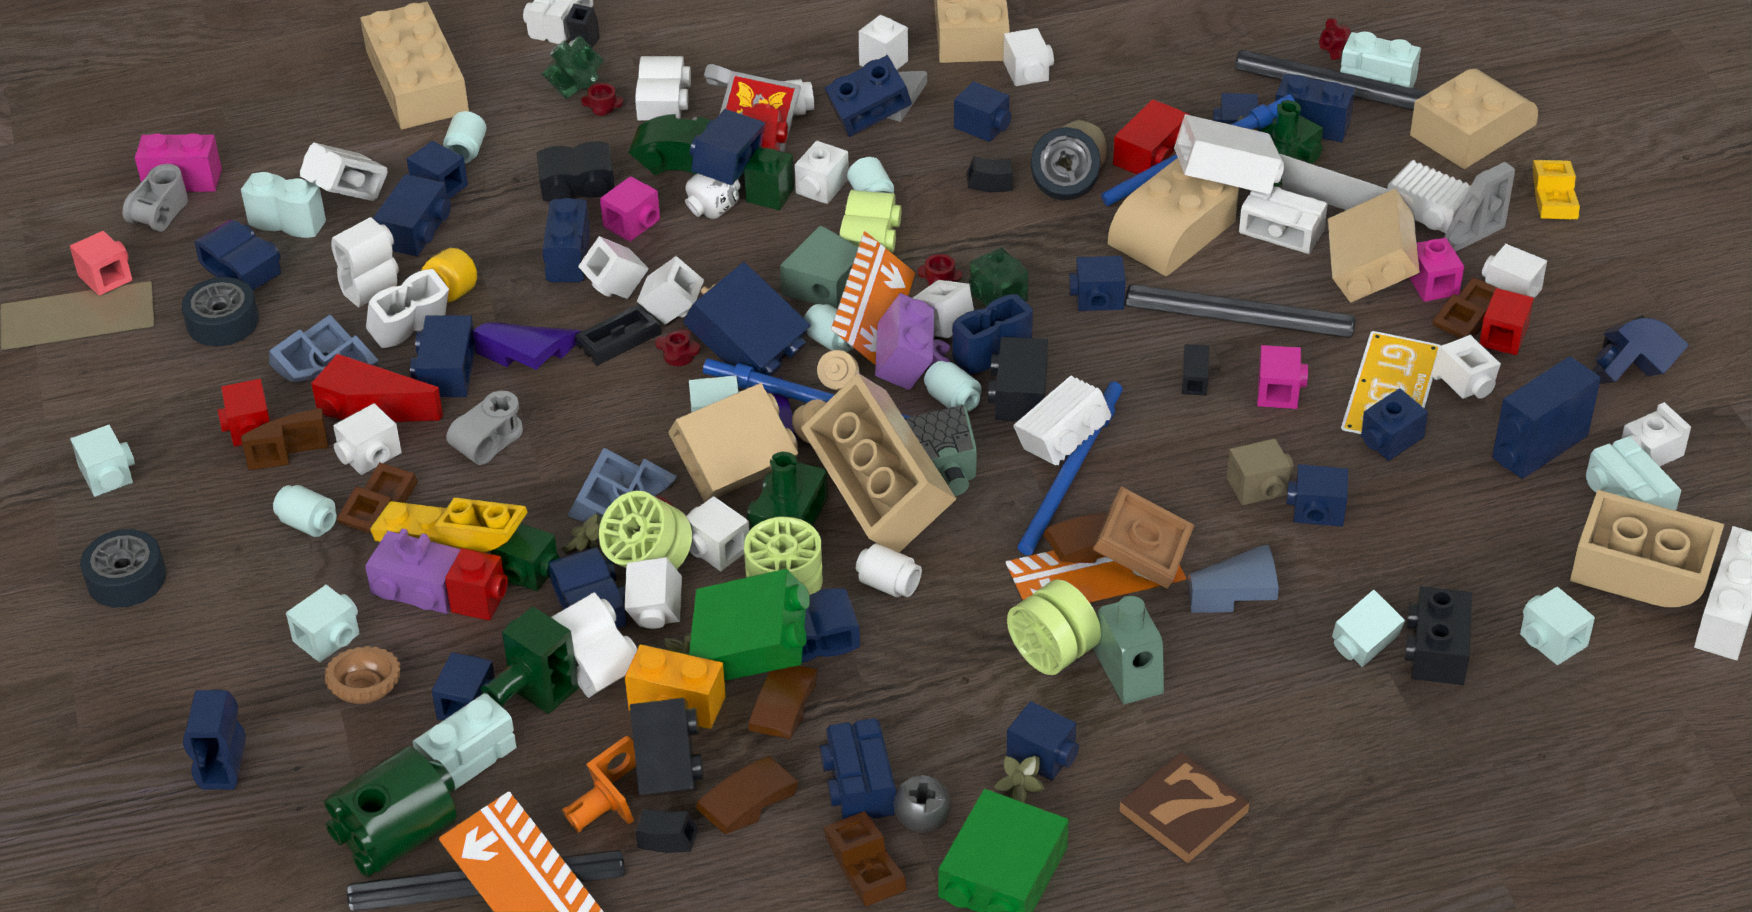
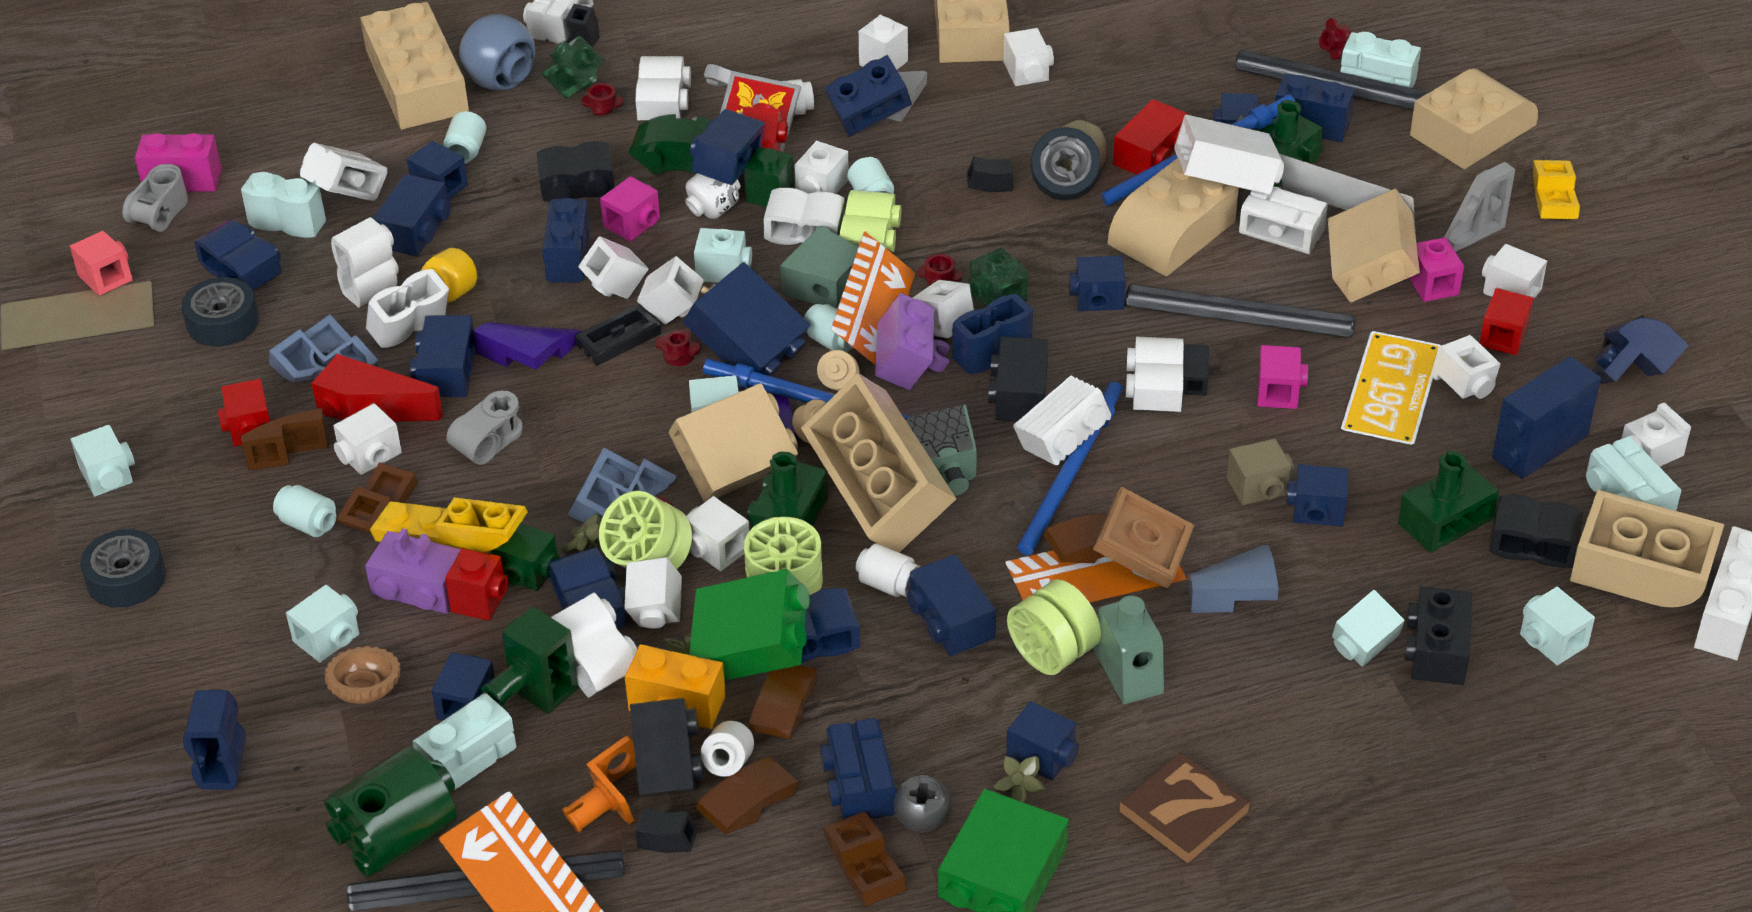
(497, 52): none -> sand blue wheel
(719, 253): none -> light aqua brick
(727, 748): none -> white brick
(796, 215): none -> white brick
(951, 605): none -> dark blue brick
(952, 385): light aqua brick -> none
(981, 111): dark blue brick -> none
(1157, 374): none -> white brick
(1394, 424): dark blue brick -> none
(1434, 194): white brick -> none
(1448, 504): none -> dark green brick
(1465, 313): reddish brown slope -> none
(1536, 531): none -> black brick

